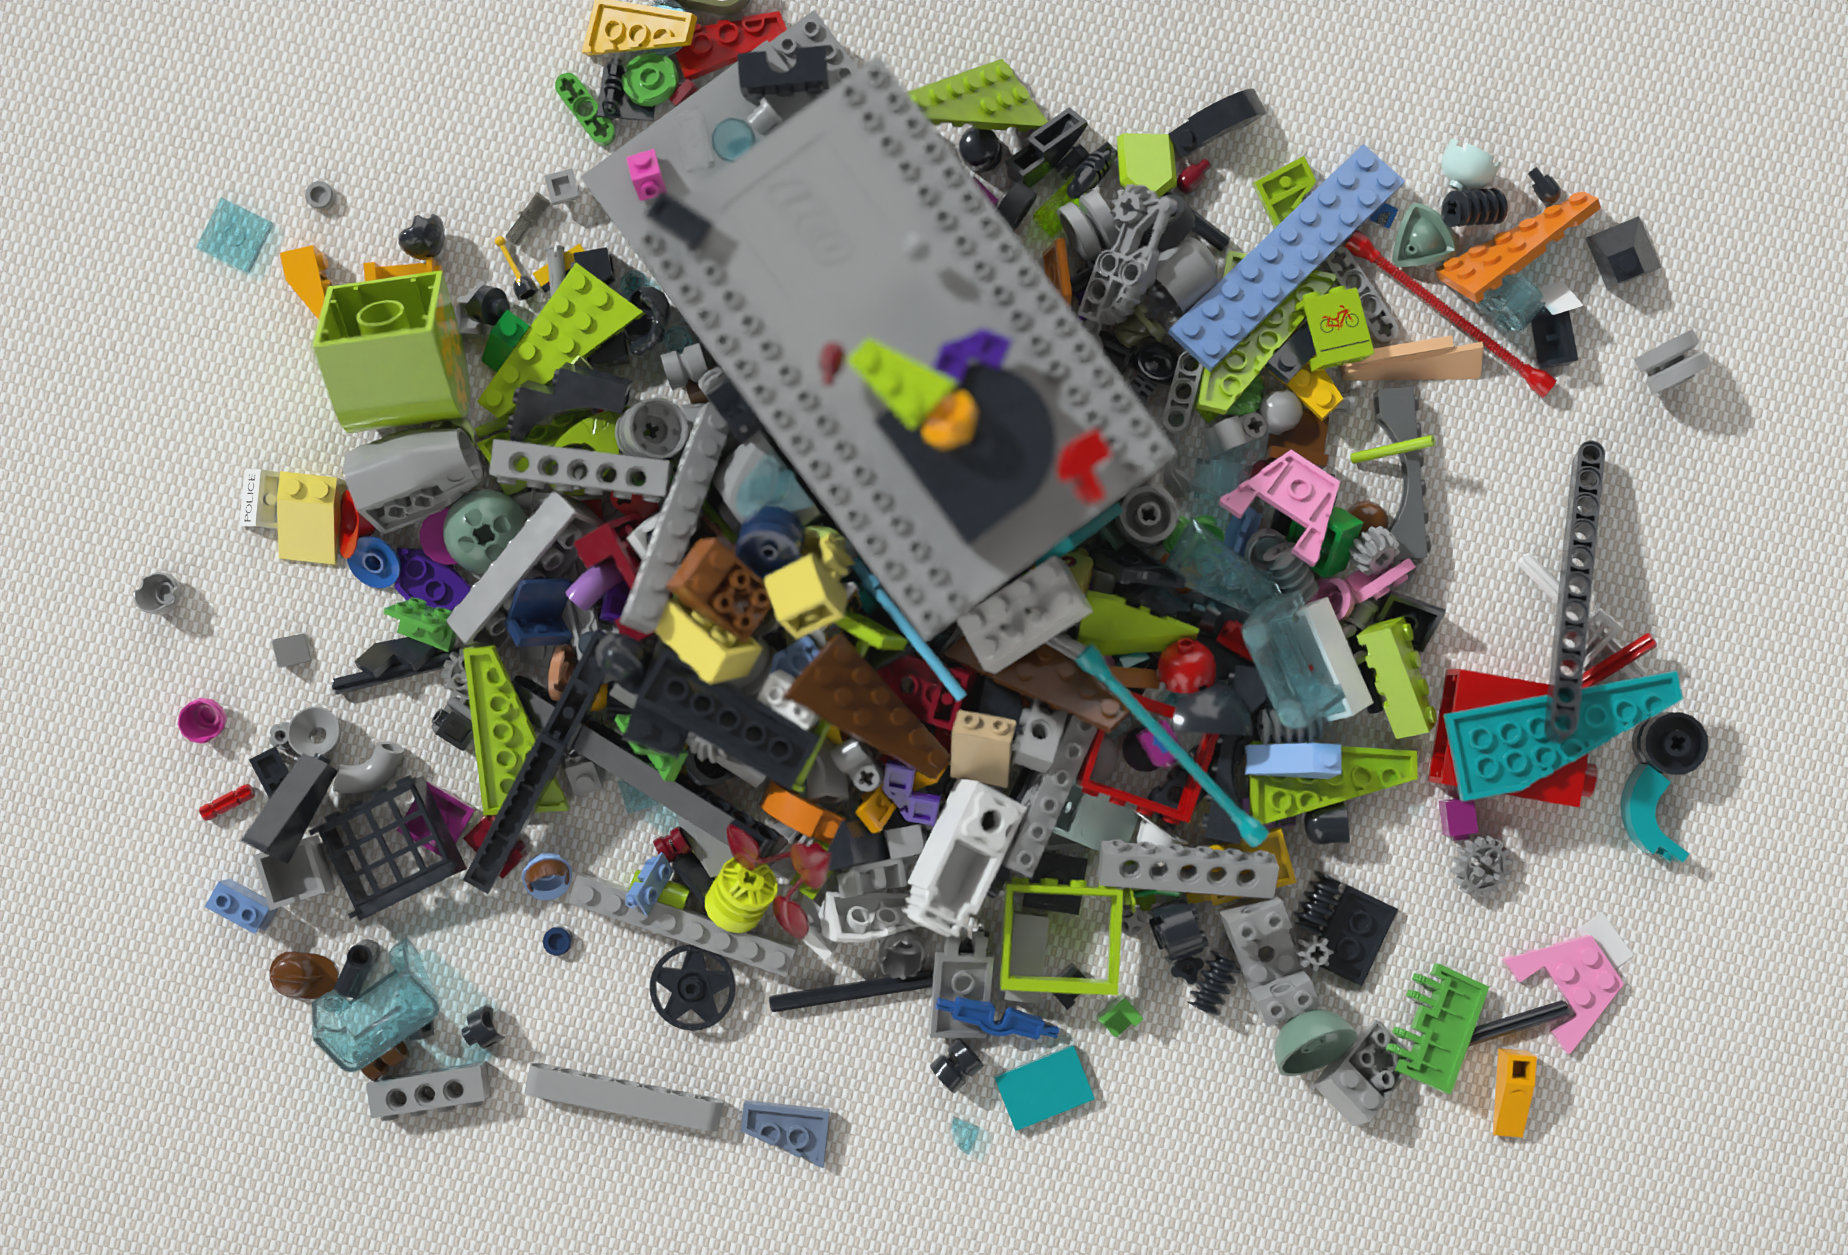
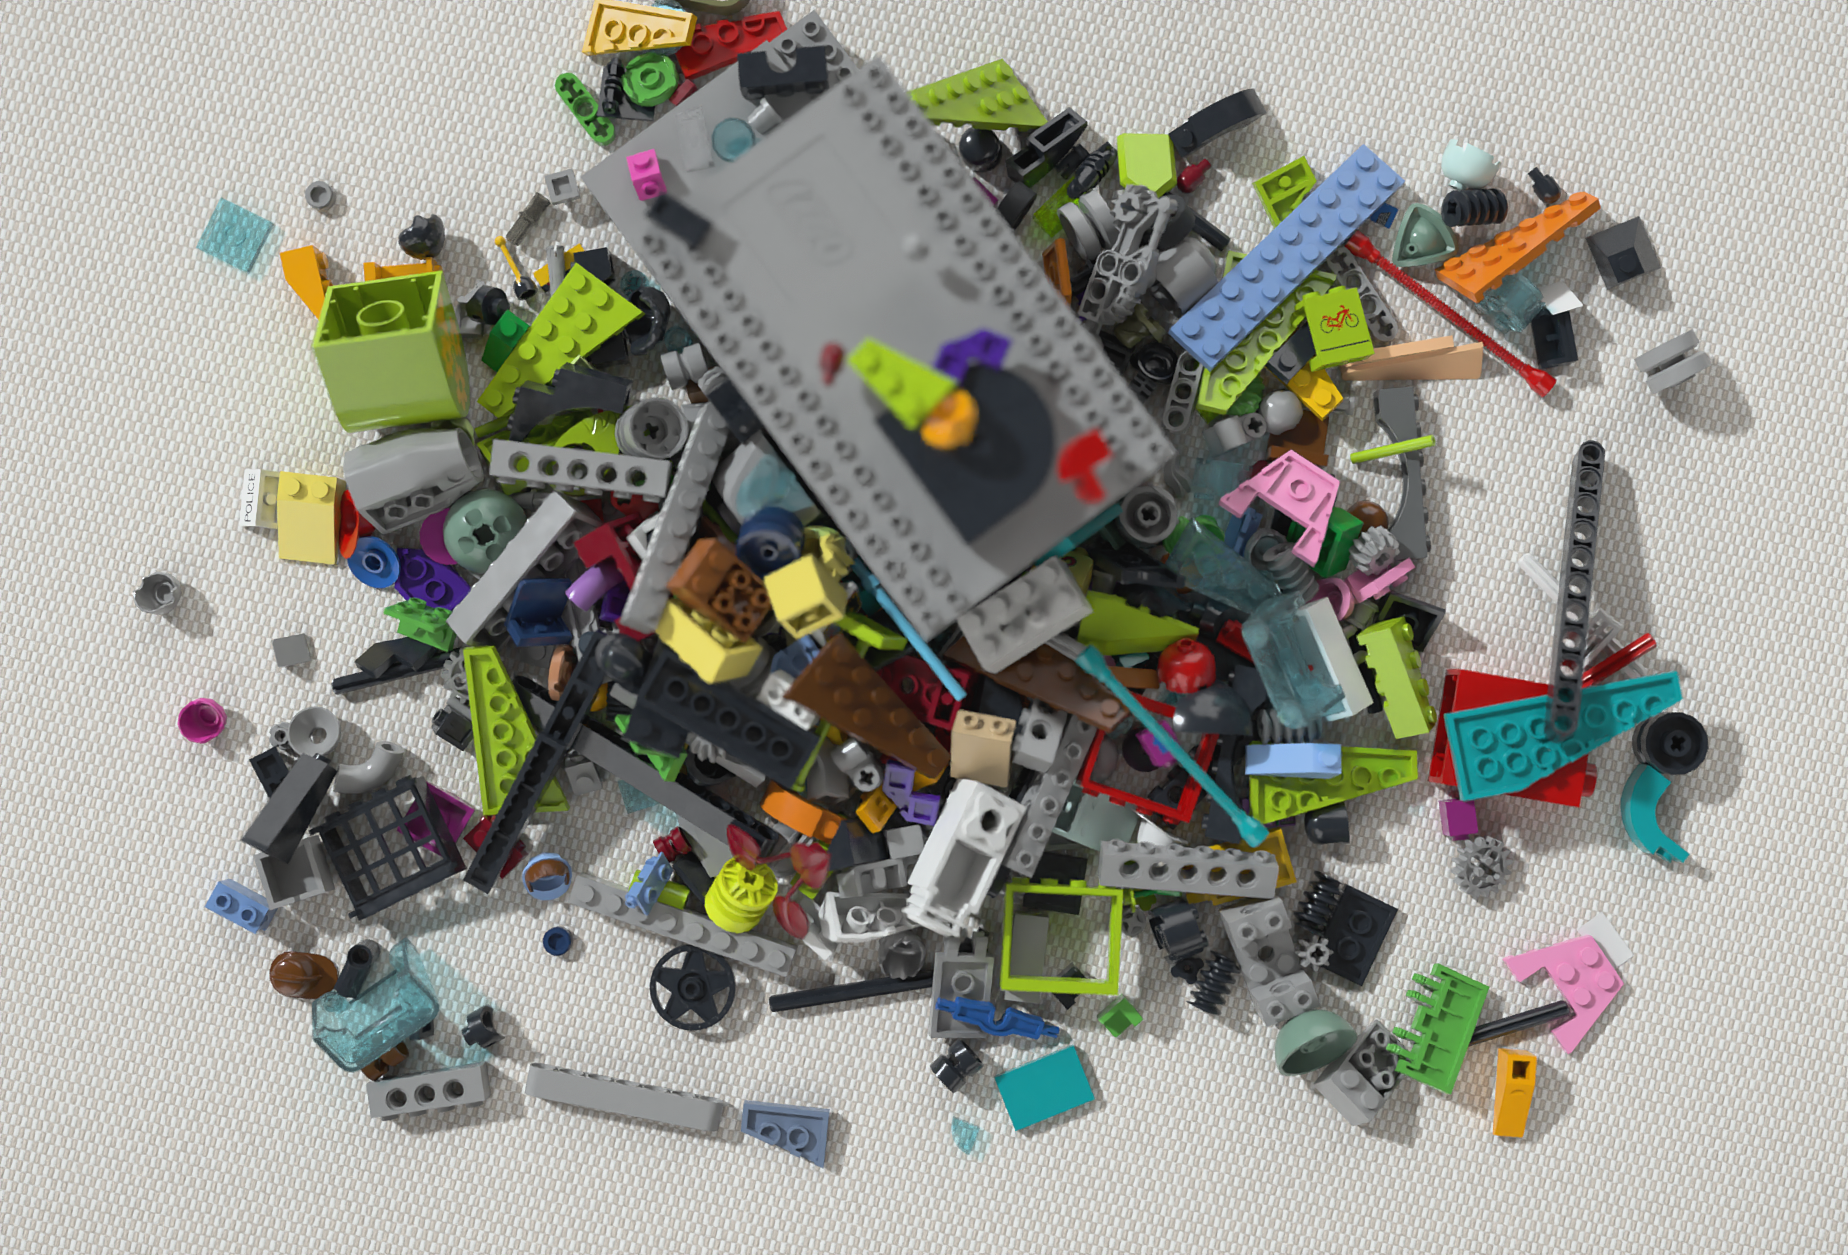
(226, 802): red axle -> none

